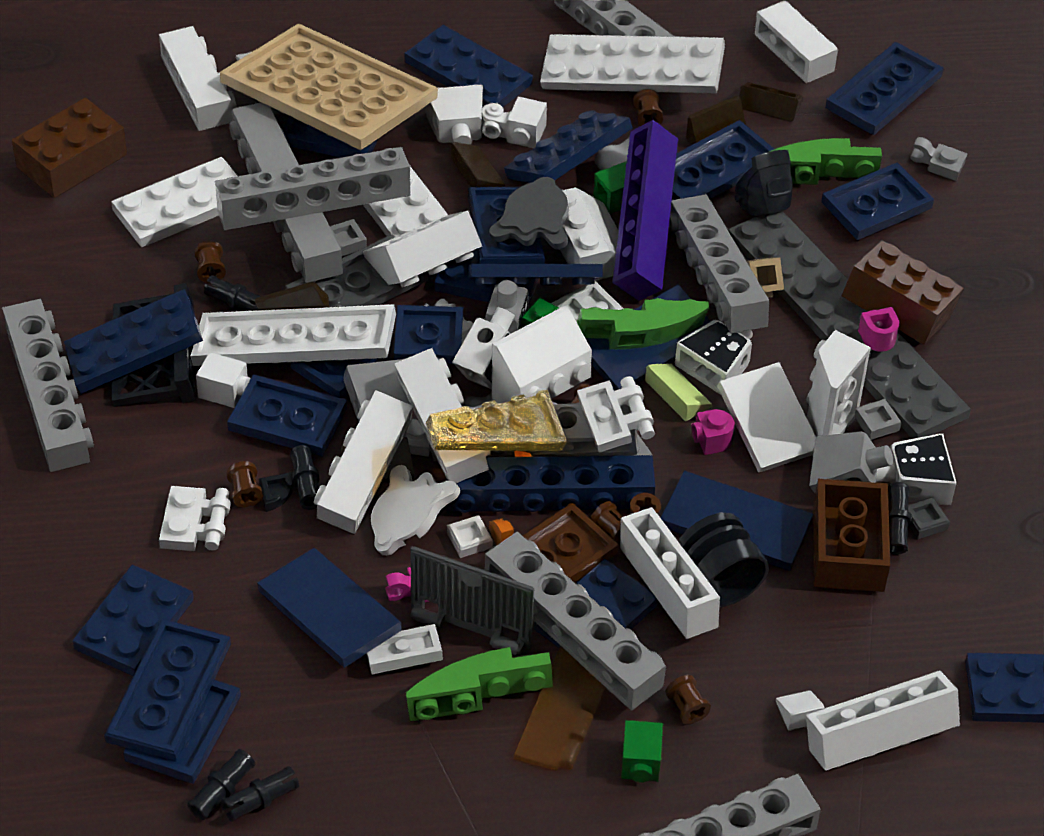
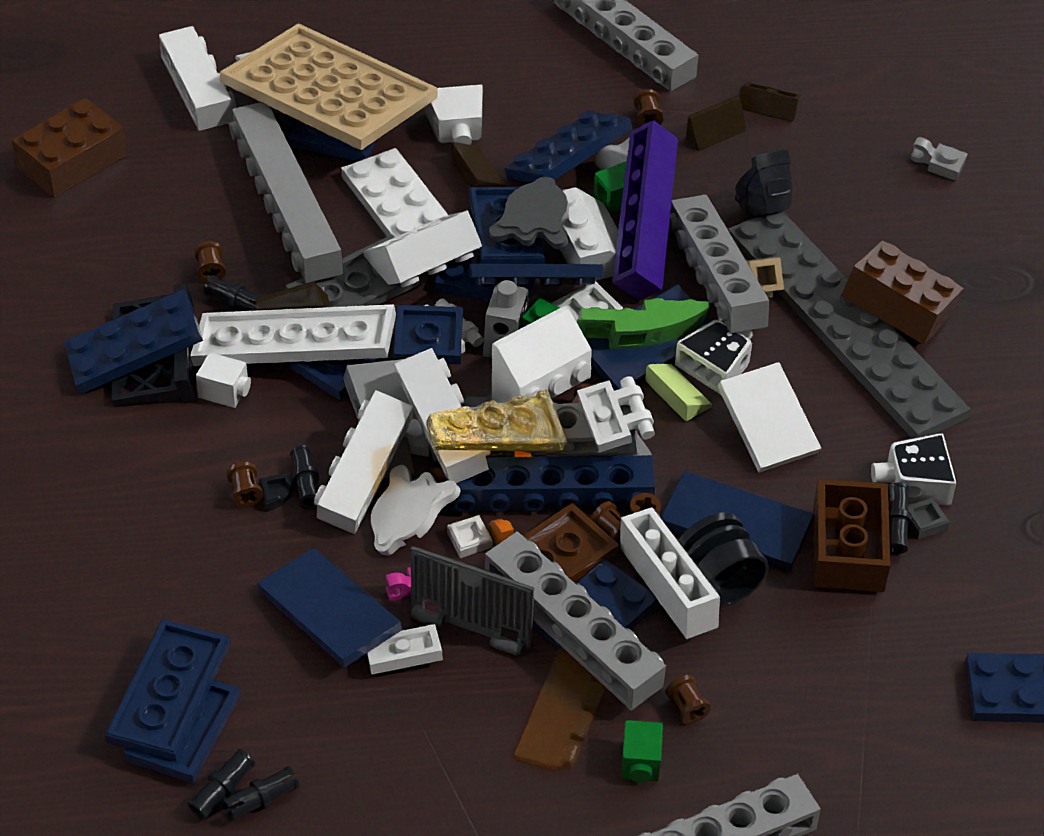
(46, 385): light grey brick -> none
(129, 618): dark blue plate -> none
(172, 203): white plate -> none
(184, 515): white plate -> none
(287, 414): dark blue plate -> none
(312, 188): light grey brick -> none
(349, 237): light grey plate -> none
(461, 62): dark blue plate -> none
(464, 683): bright green slope -> none
(475, 353): white torso -> none
(520, 126): white brick -> none
(633, 63): white plate -> none
(713, 430): dark pink plate -> none
(716, 162): dark blue plate -> none
(796, 41): white brick -> none
(796, 707): white slope -> none
(830, 159): bright green slope -> none
(836, 383): white slope -> none
(848, 458): light grey torso -> none
(877, 201): dark blue plate -> none
(877, 419): light grey plate -> none
(879, 329): dark pink plate -> none
(883, 720): white brick -> none
(884, 88): dark blue plate -> none

